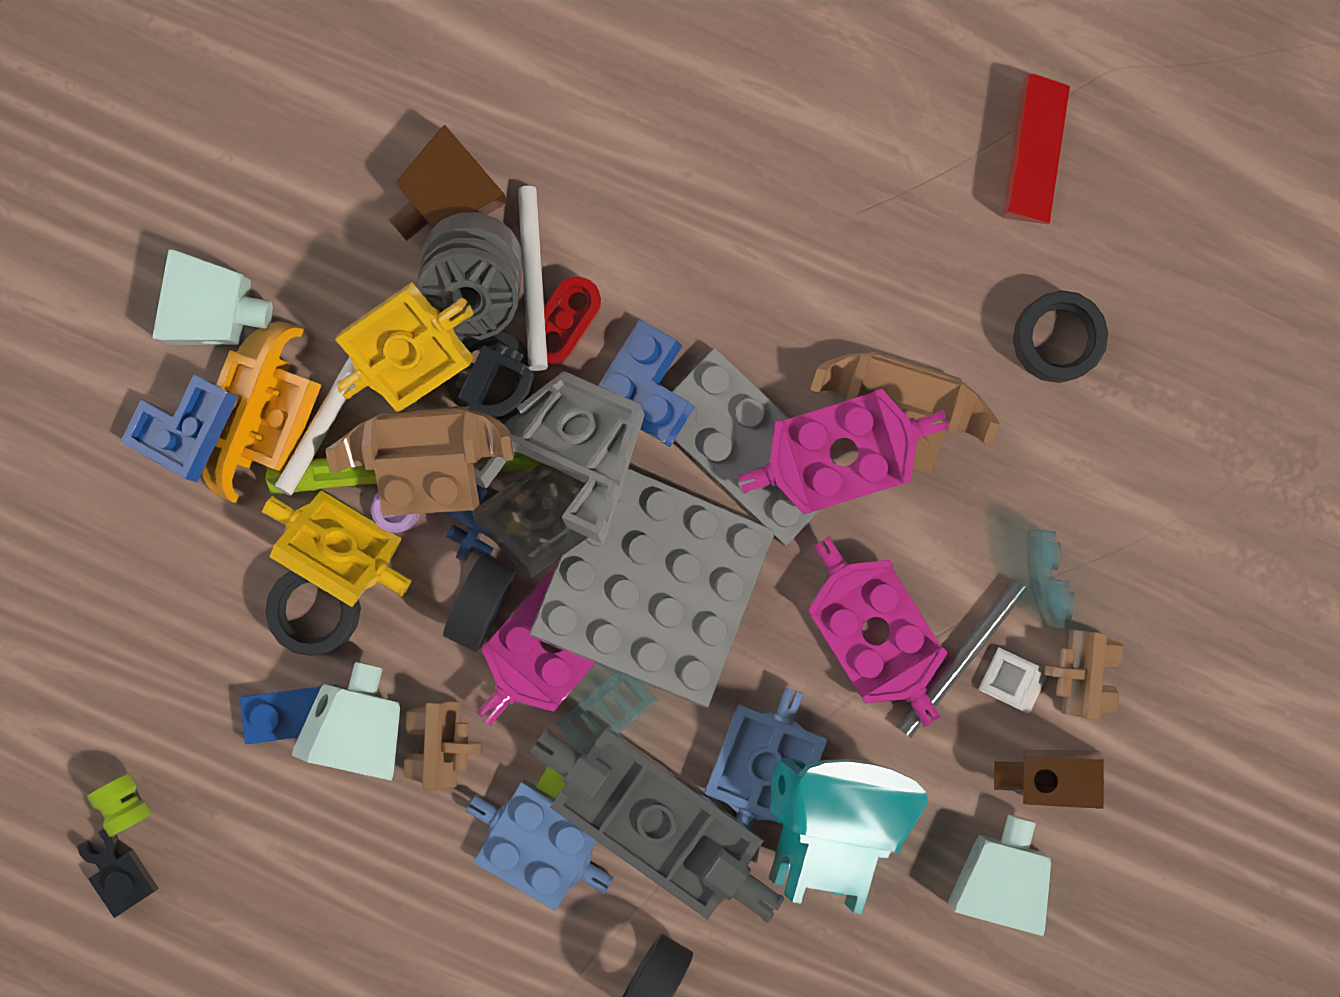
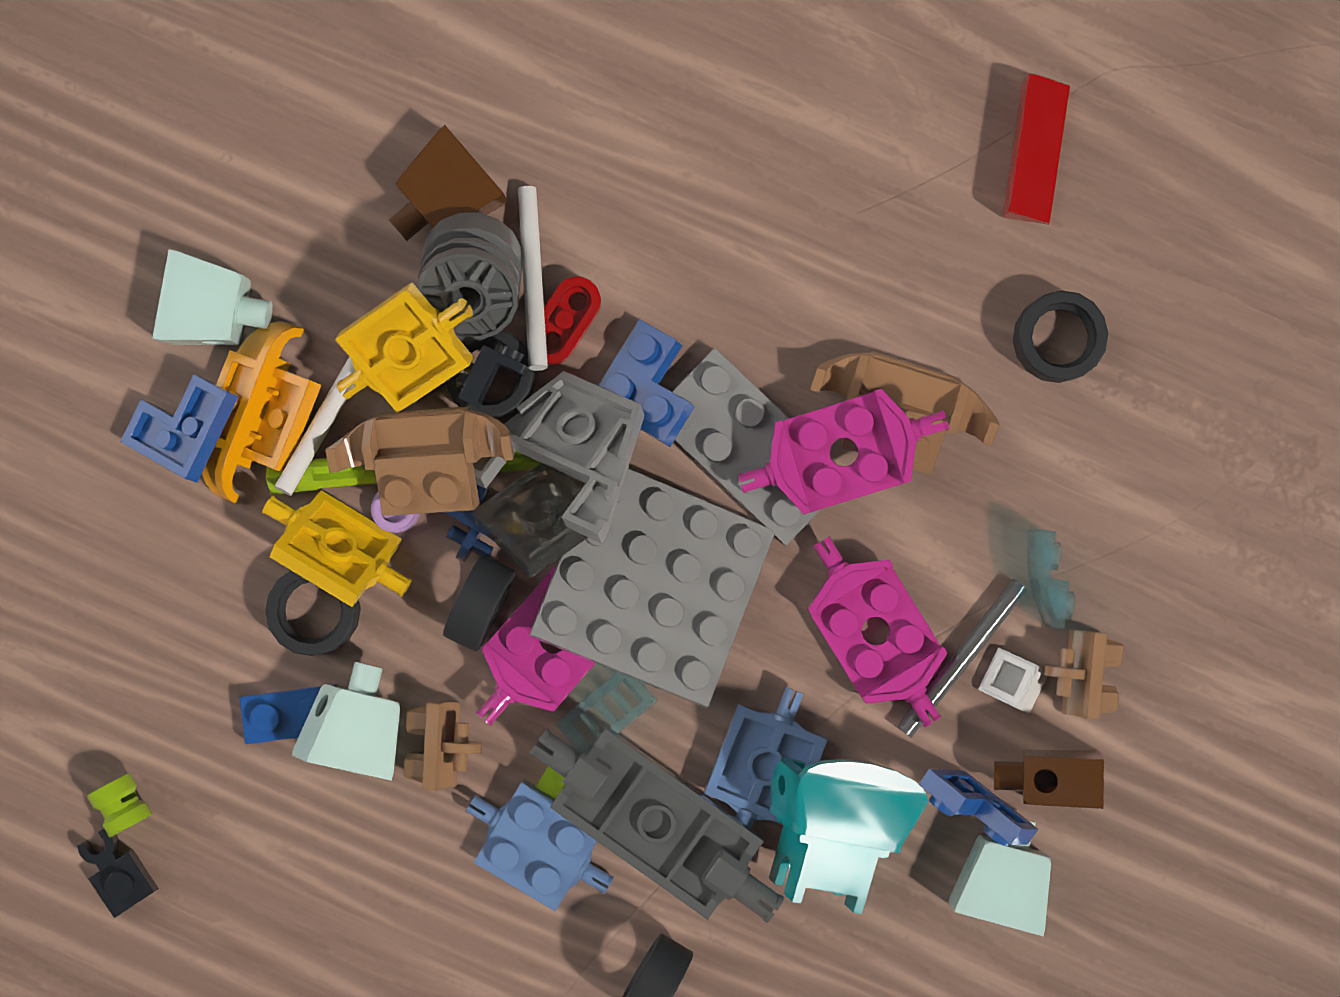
(964, 795): none -> blue plate

